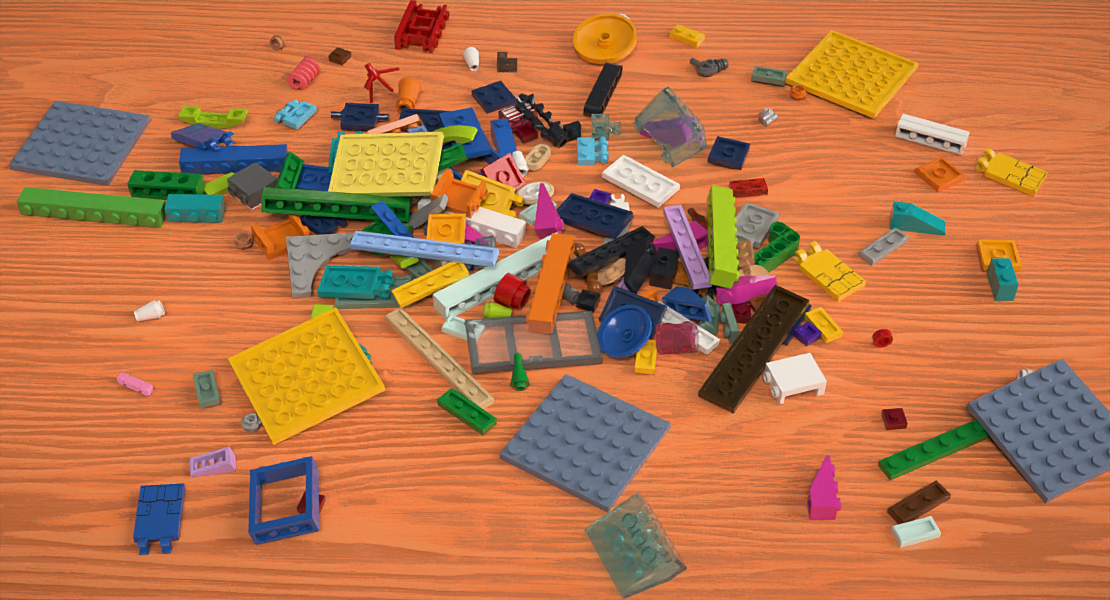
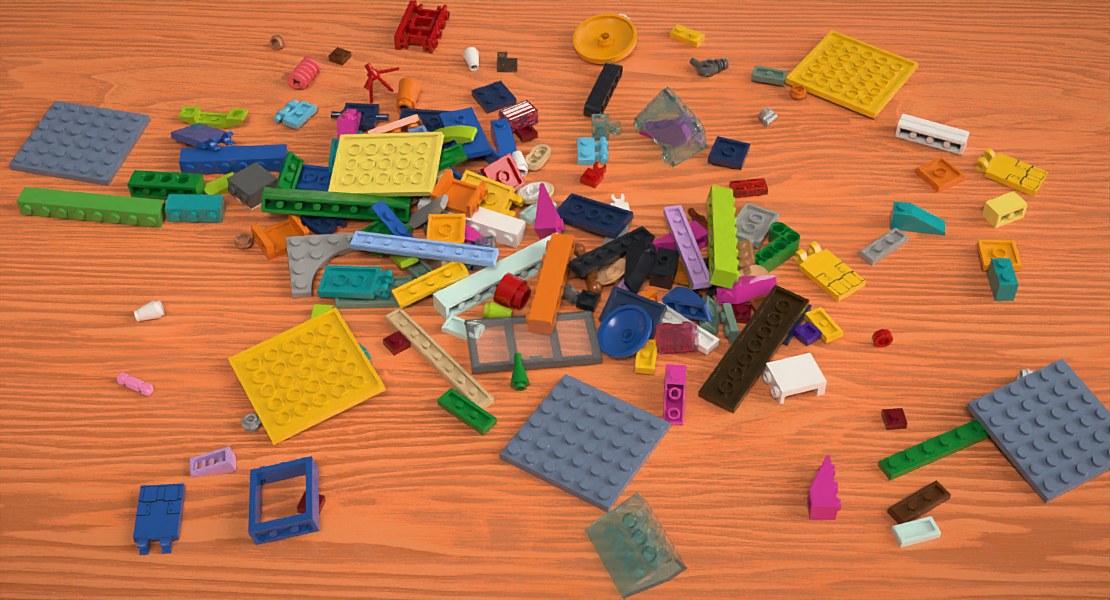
(206, 389): sand green plate -> none
(348, 122): none -> dark pink slope
(396, 343): none -> dark red plate
(555, 133): black sword -> none
(572, 130): black plate -> none
(593, 176): none -> red plate
(600, 196): dark purple plate -> none
(641, 181): white plate -> none
(674, 394): none -> dark pink slope
(1004, 209): none -> light yellow brick

